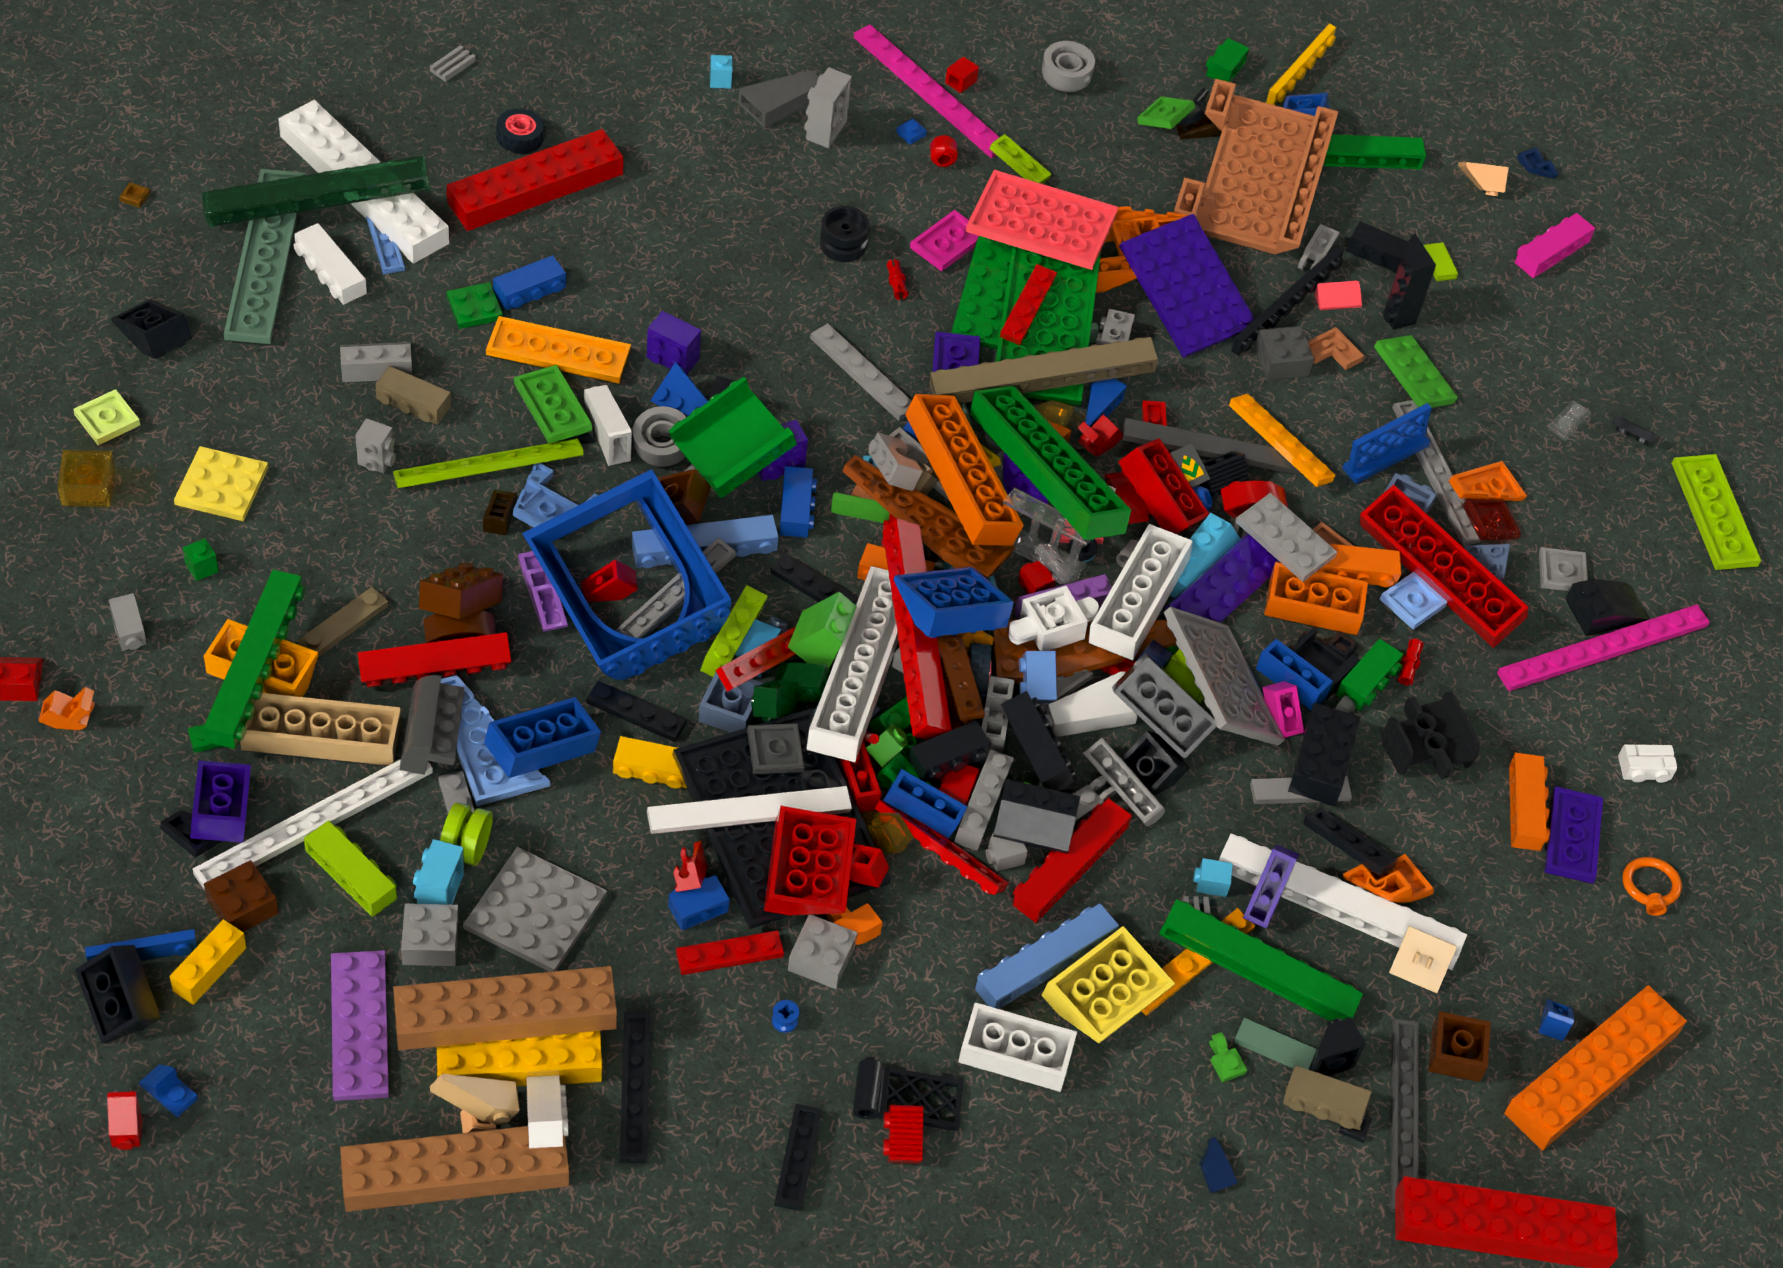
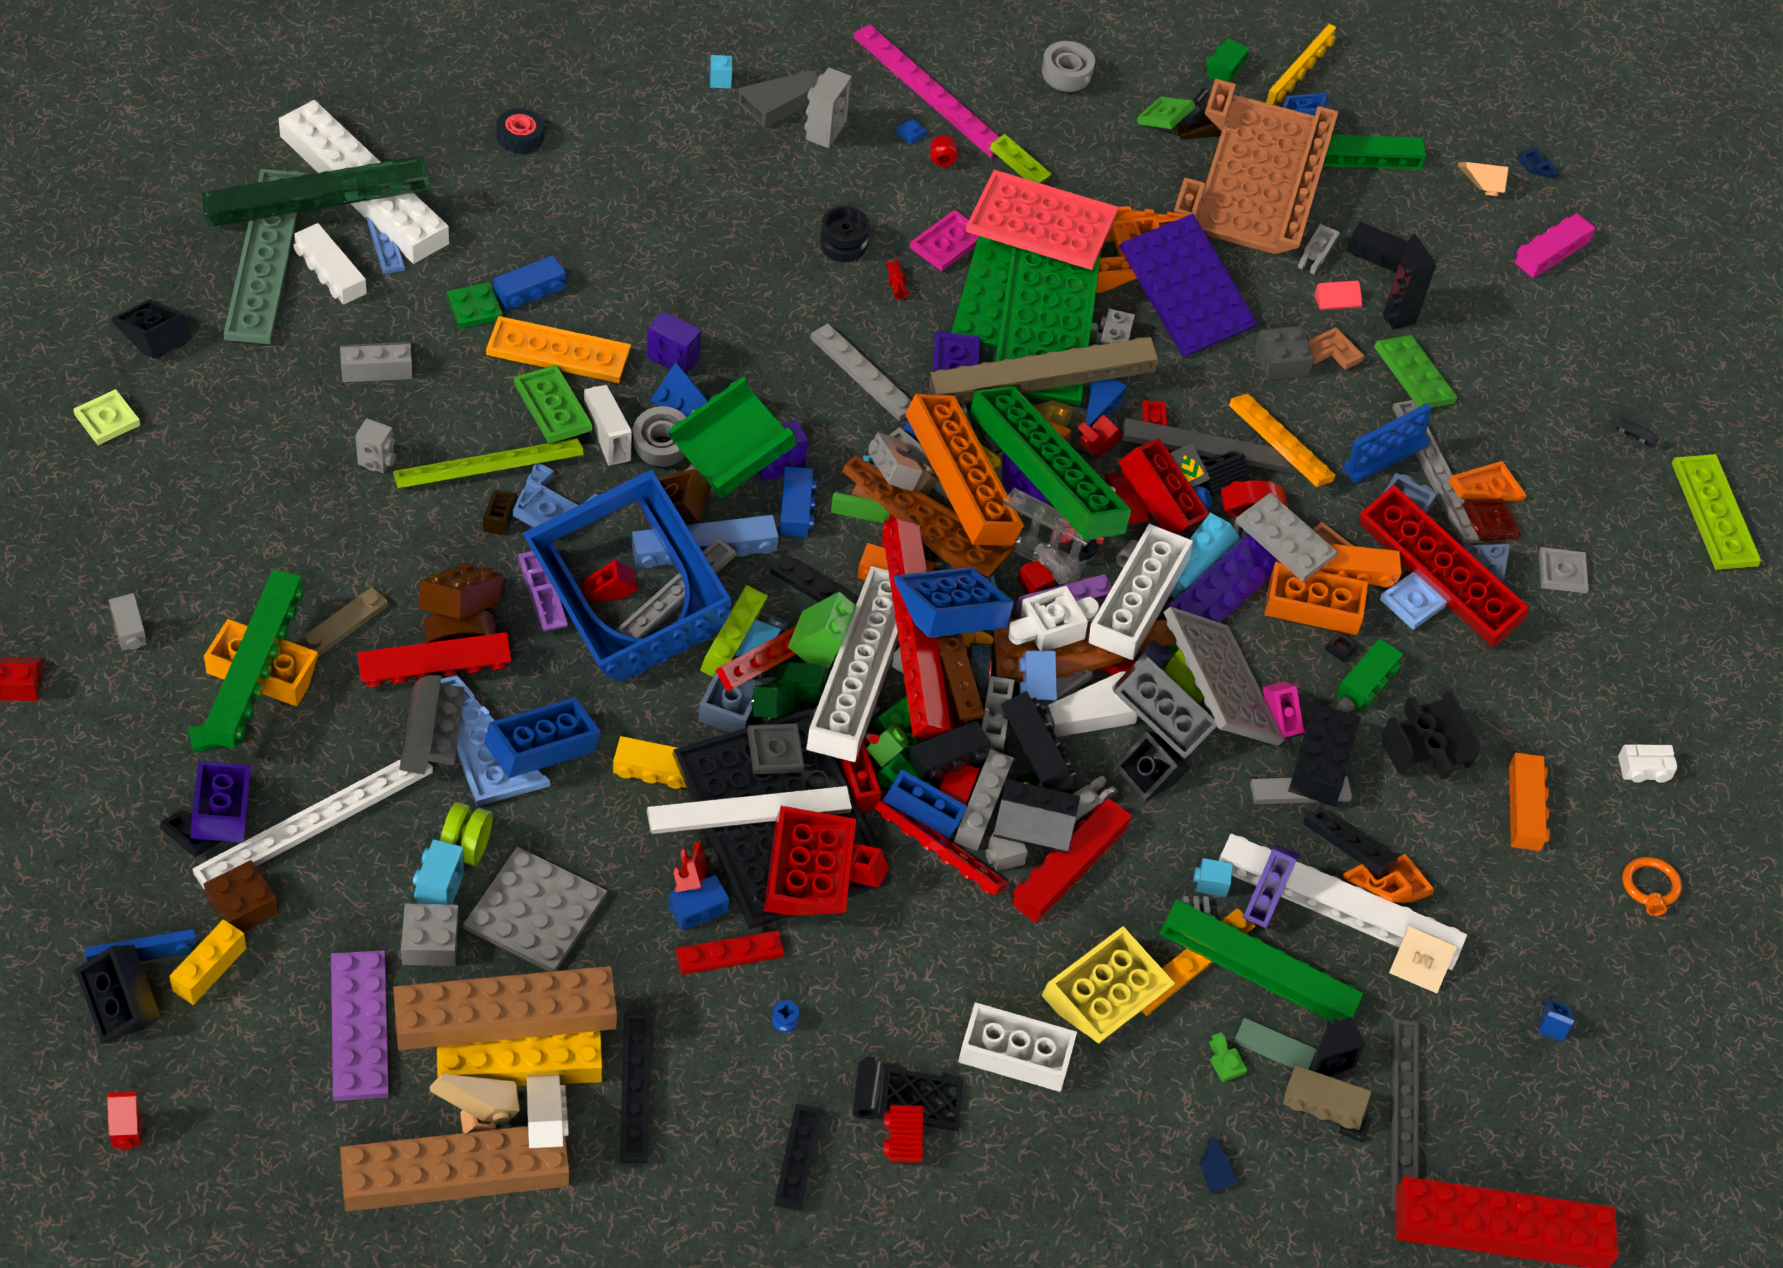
(67, 712): orange brick -> none
(86, 478): clear yellow brick -> none
(134, 195): pearl gold tile -> none
(168, 1089): blue slope -> none
(200, 559): green brick -> none
(221, 483): light yellow plate -> none
(323, 729): tan brick -> none
(350, 868): lime brick -> none
(413, 395): dark tan brick -> none
(450, 61): light grey tile -> none
(454, 789): light grey plate -> none
(534, 179): red brick -> none
(636, 711): black plate -> none
(822, 951): light grey brick -> none
(861, 920): orange brick -> none
(888, 831): clear yellow slope -> none
(962, 74): red brick -> none
(1028, 304): red plate -> none
(1045, 957): medium blue brick -> none
(1125, 782): light grey brick -> none
(1283, 664): blue brick -> none
(1285, 303): black plate -> none
(1324, 658): black panel -> none
(1410, 662): red pin -> none
(1444, 266): lime tile -> none
(1459, 1046): reddish brown brick -> none
(1569, 420): clear plate -> none
(1574, 835): dark purple plate -> none
(1595, 1067): orange brick -> none
(1602, 647): dark pink plate -> none
(1604, 605): black slope -> none

